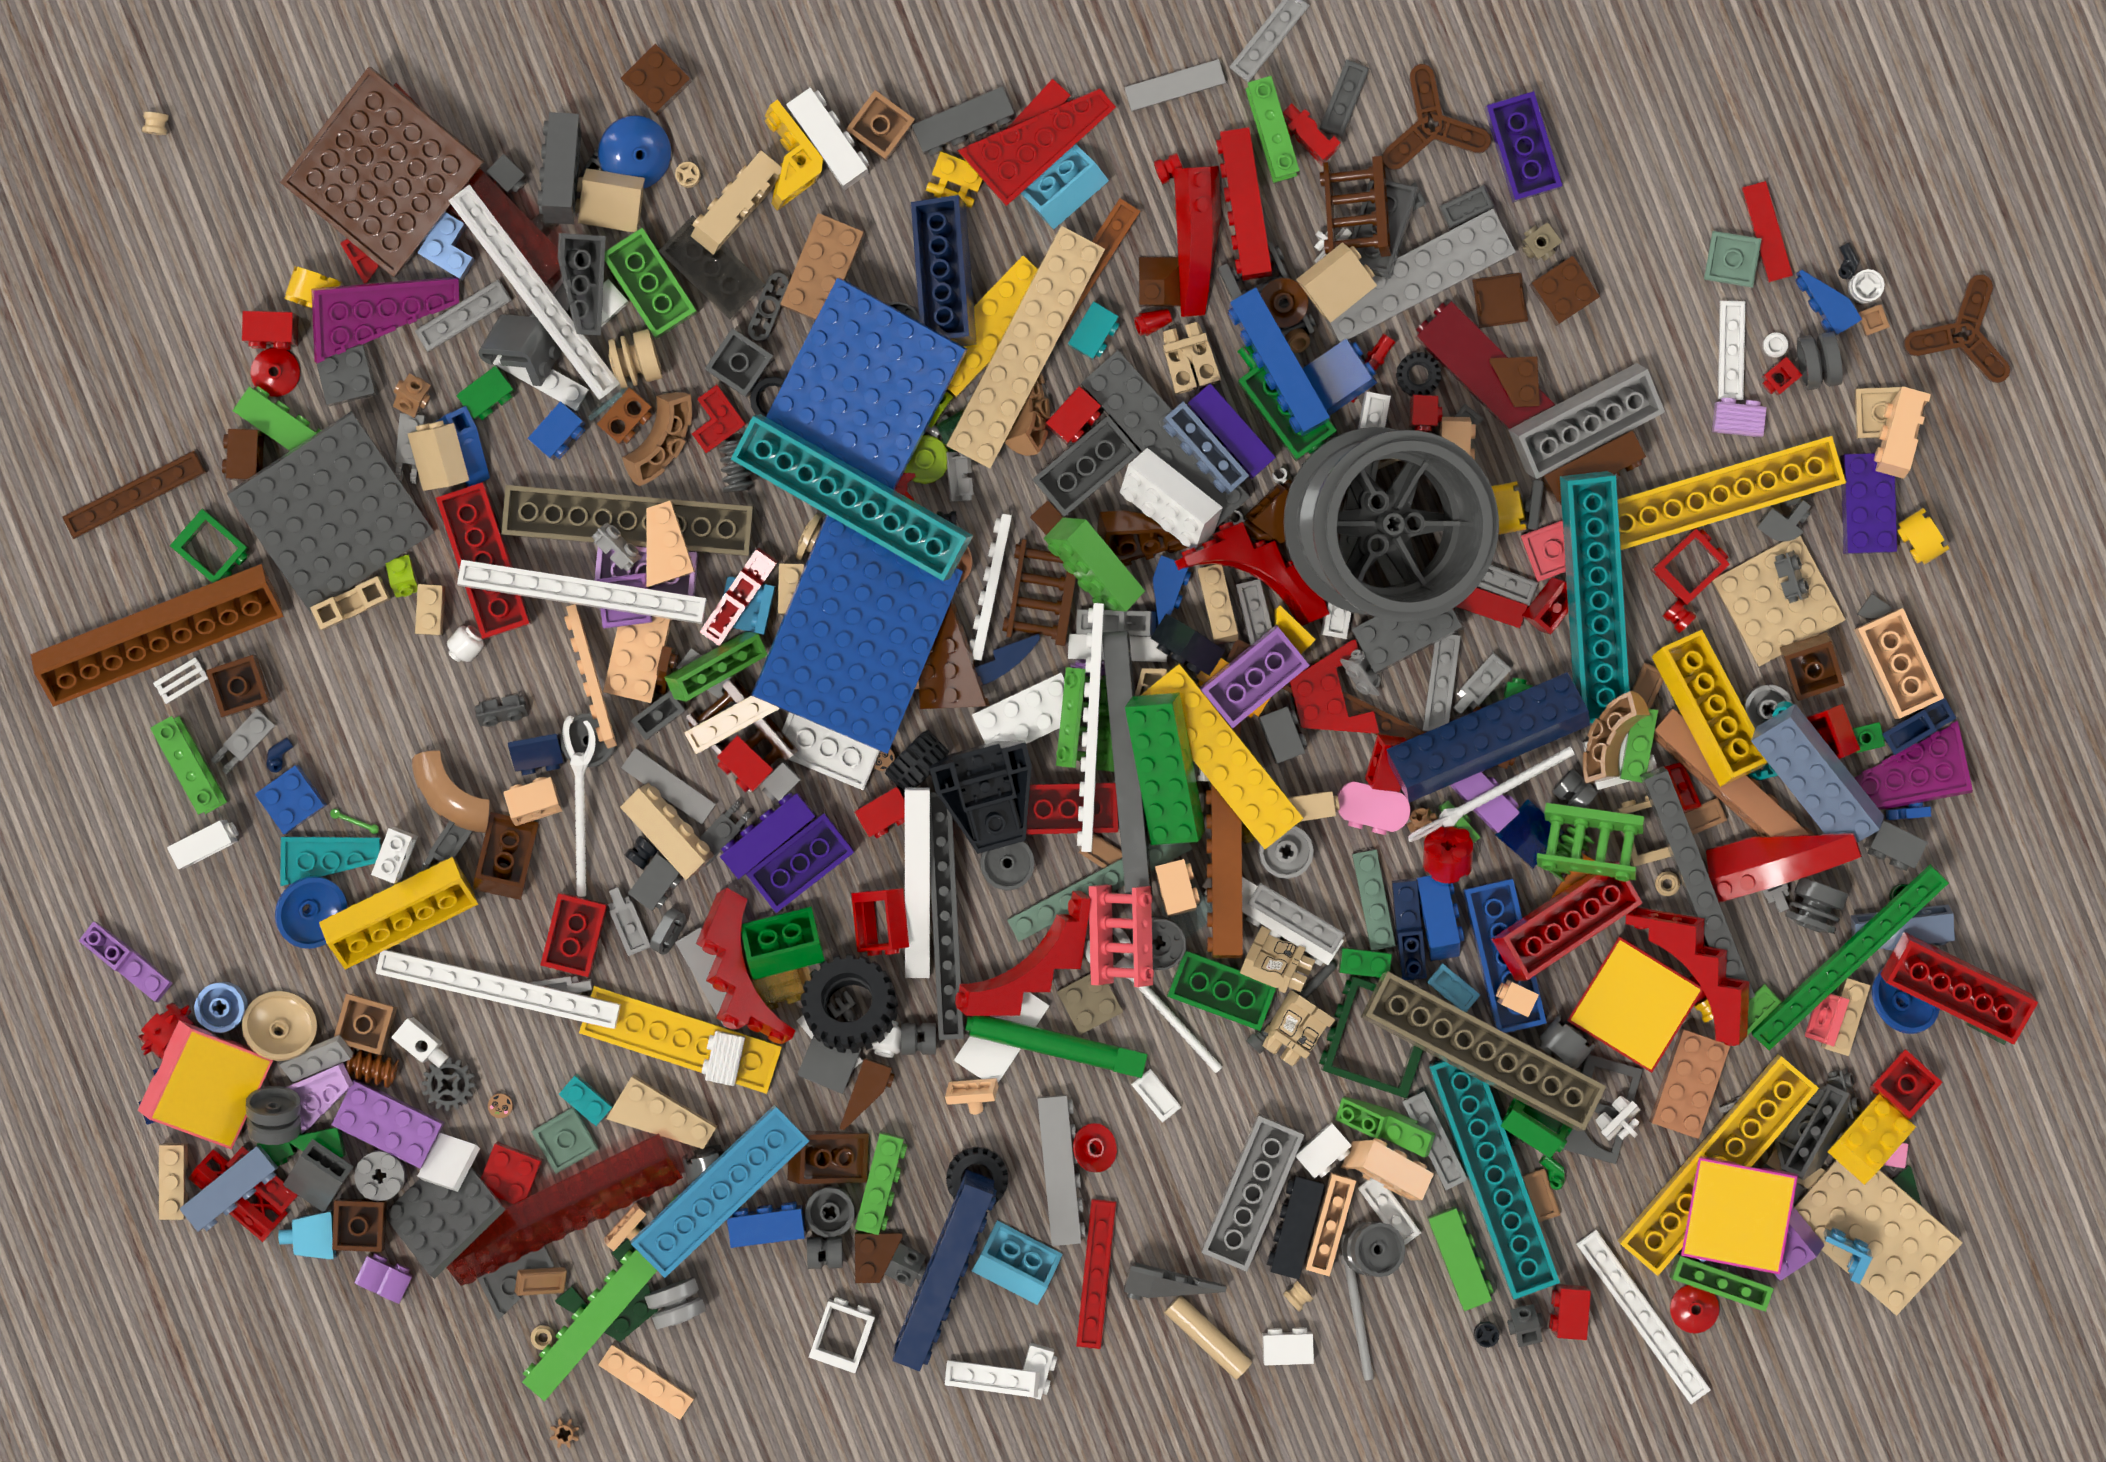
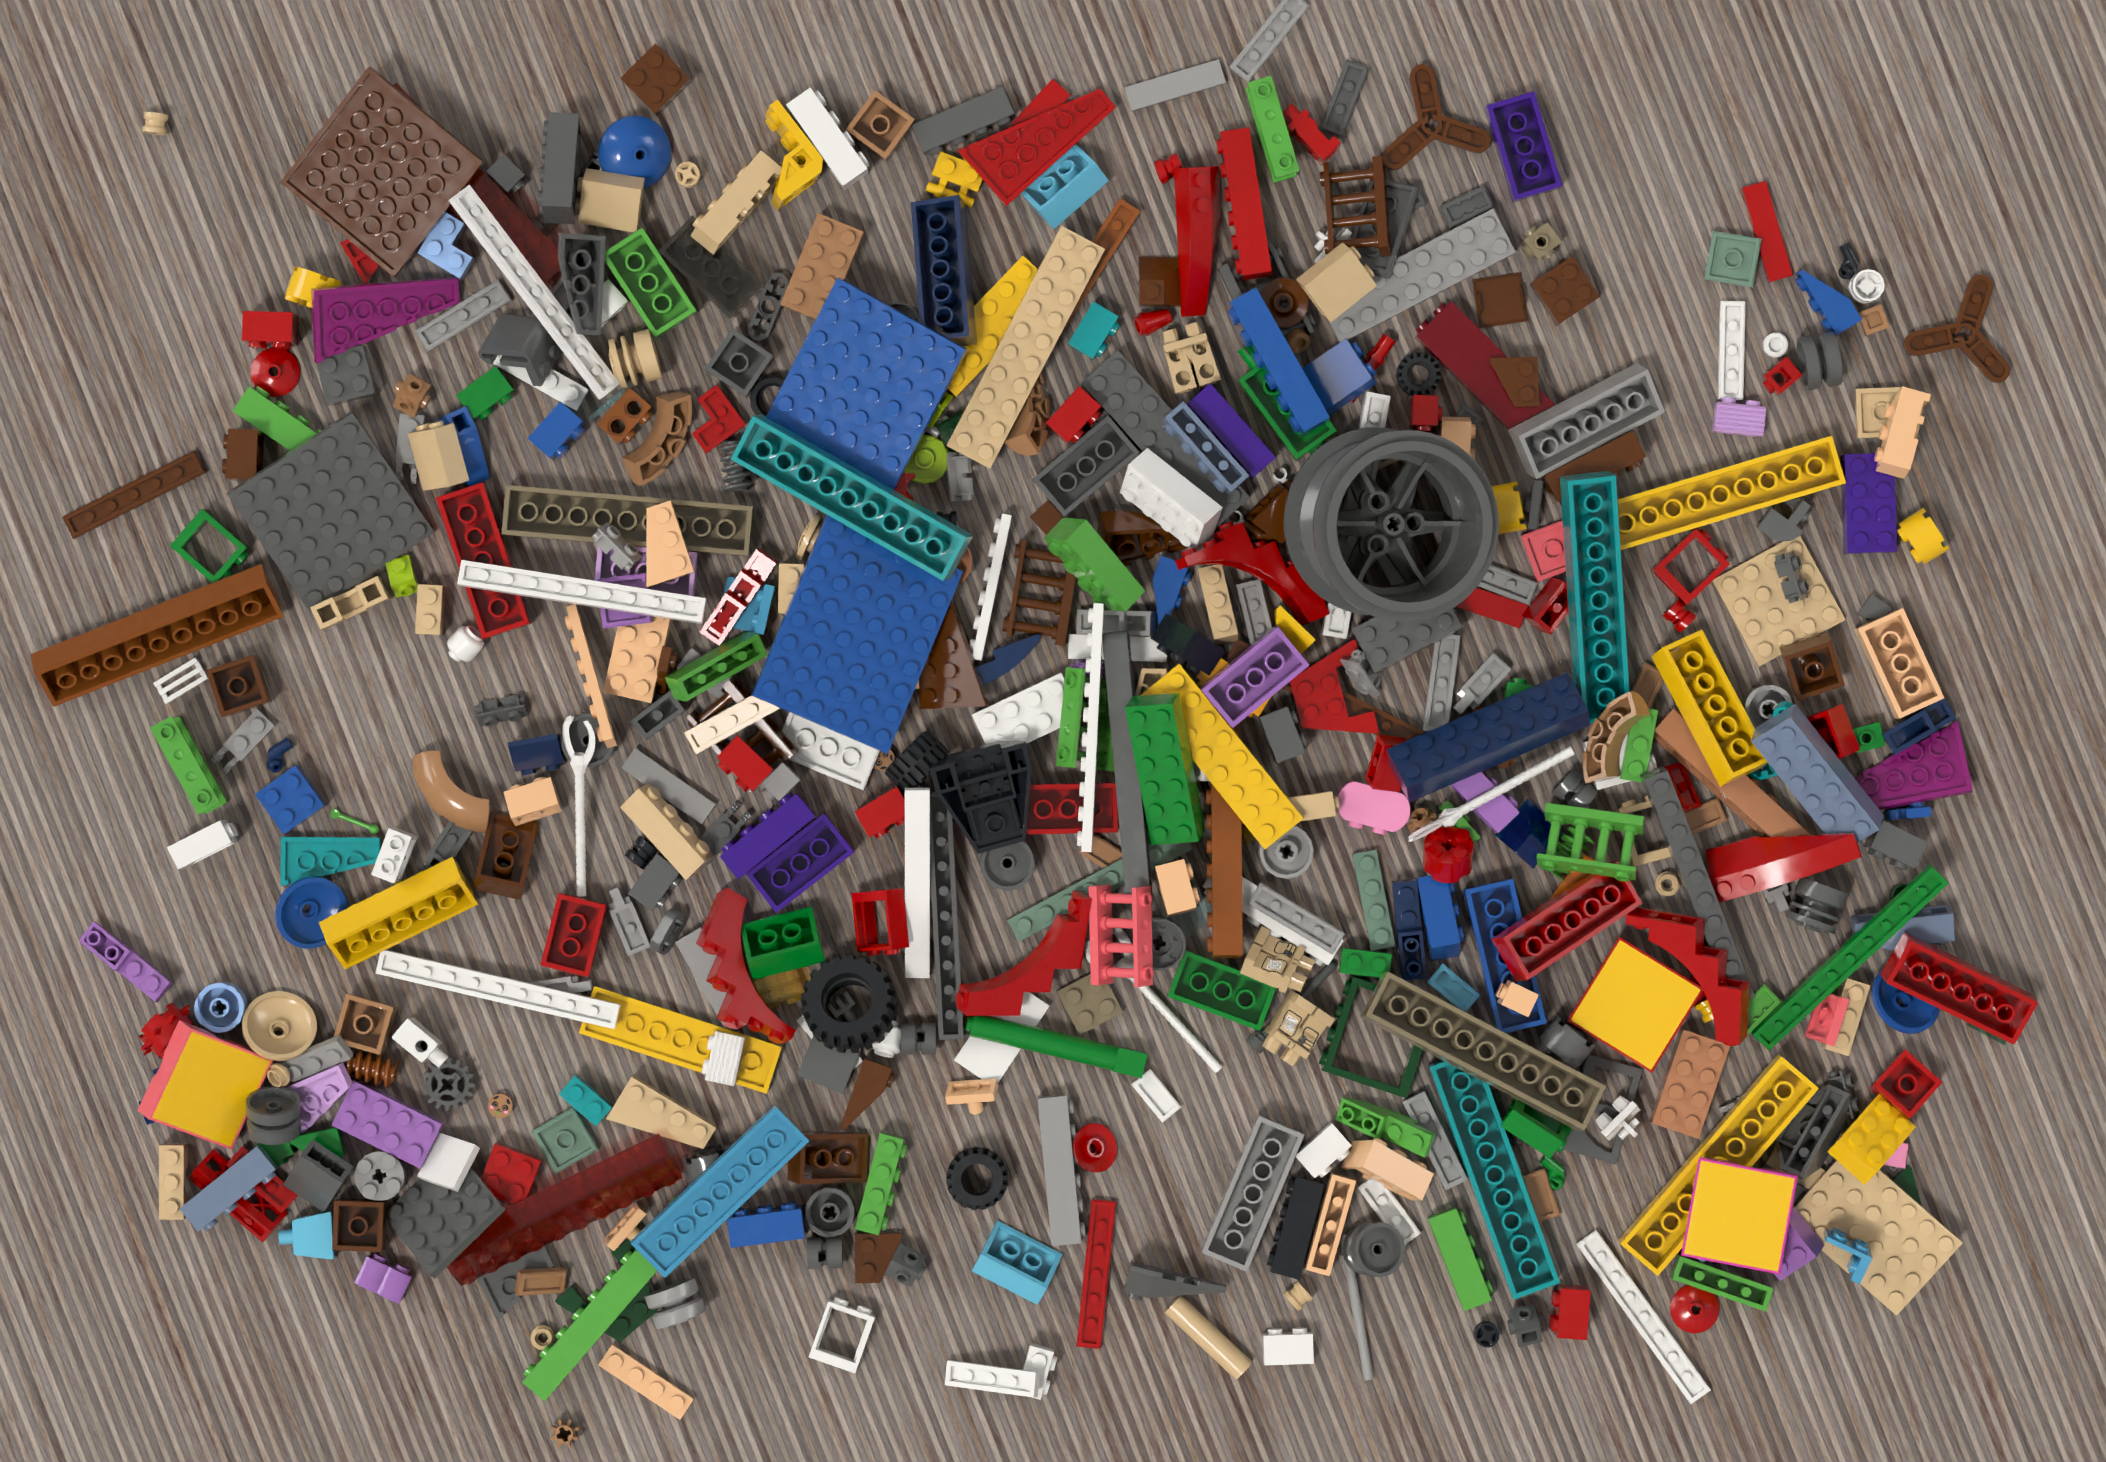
(278, 1075): none -> tan plate
(943, 1271): dark blue brick -> none

